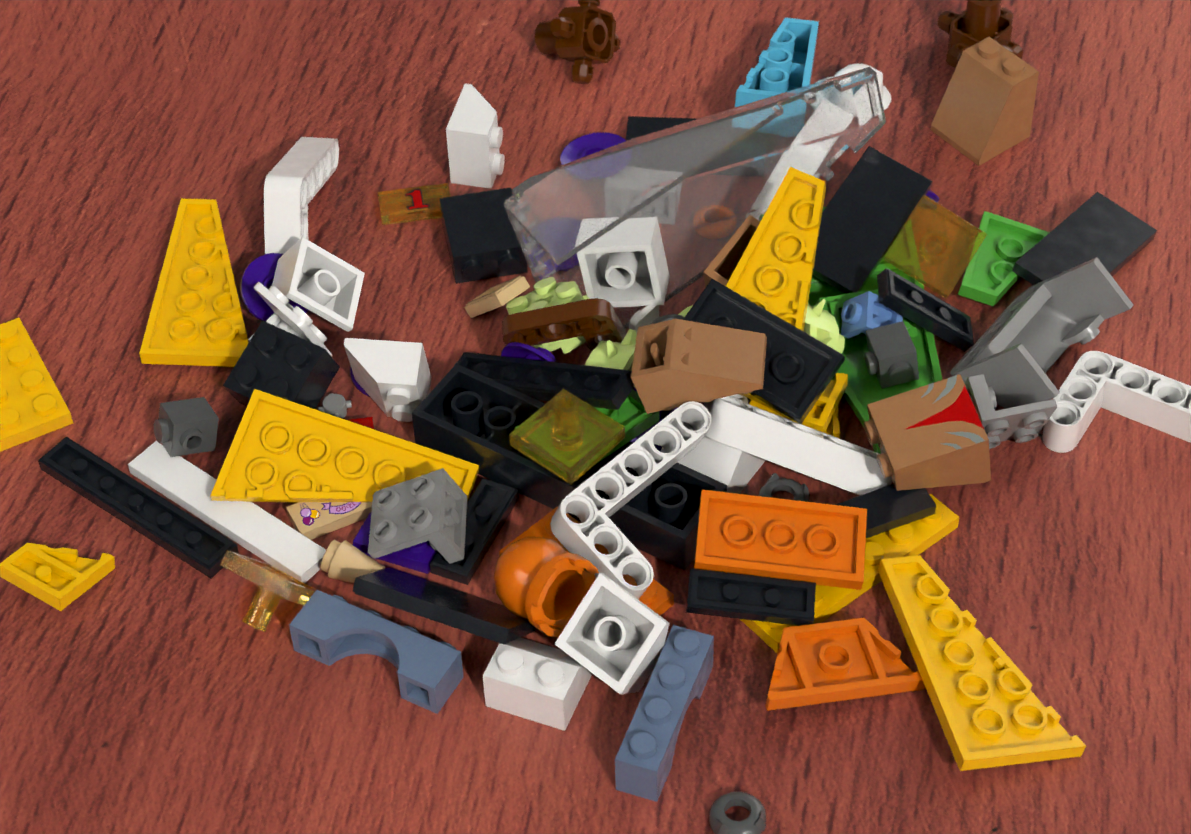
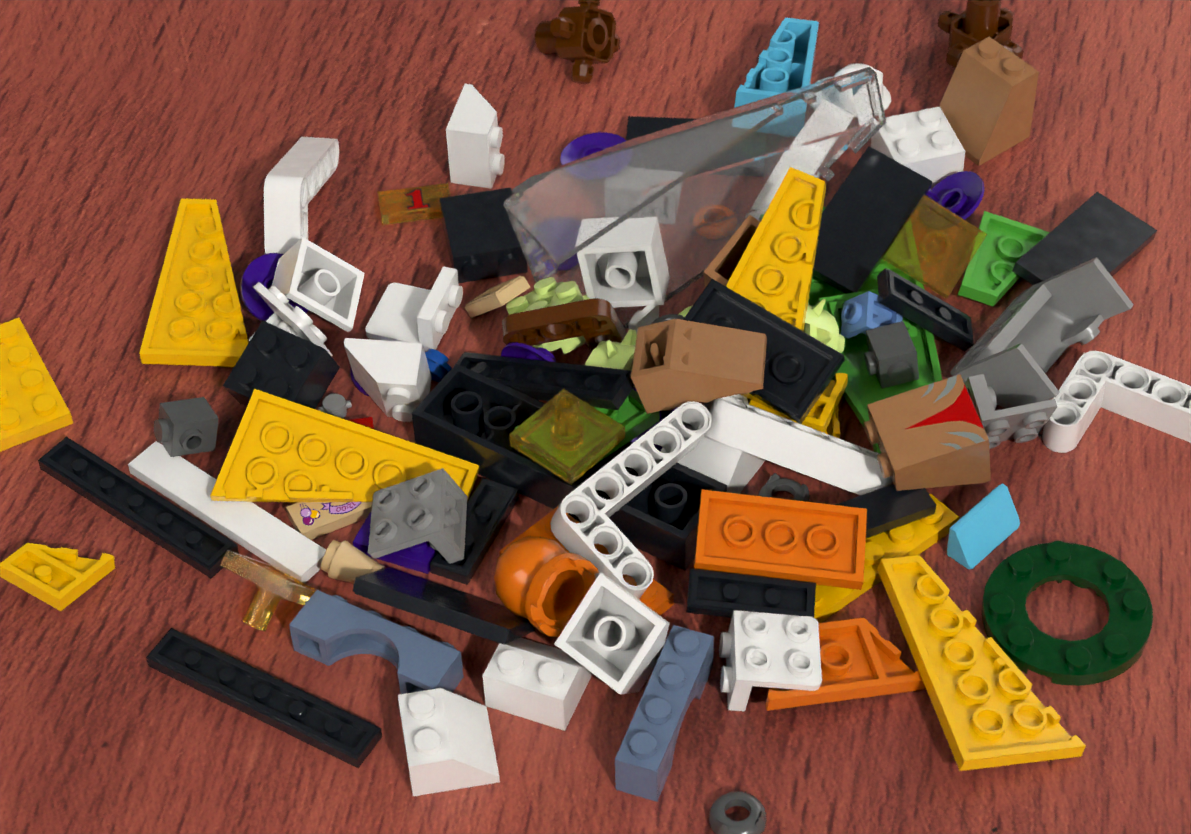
(265, 697): none -> black tile
(415, 312): none -> white bracket
(437, 364): none -> blue plate
(446, 742): none -> white slope
(769, 653): none -> white bracket
(922, 143): none -> white brick
(960, 193): none -> dark purple dish
(983, 528): none -> medium azure slope
(1066, 661): none -> dark green plate

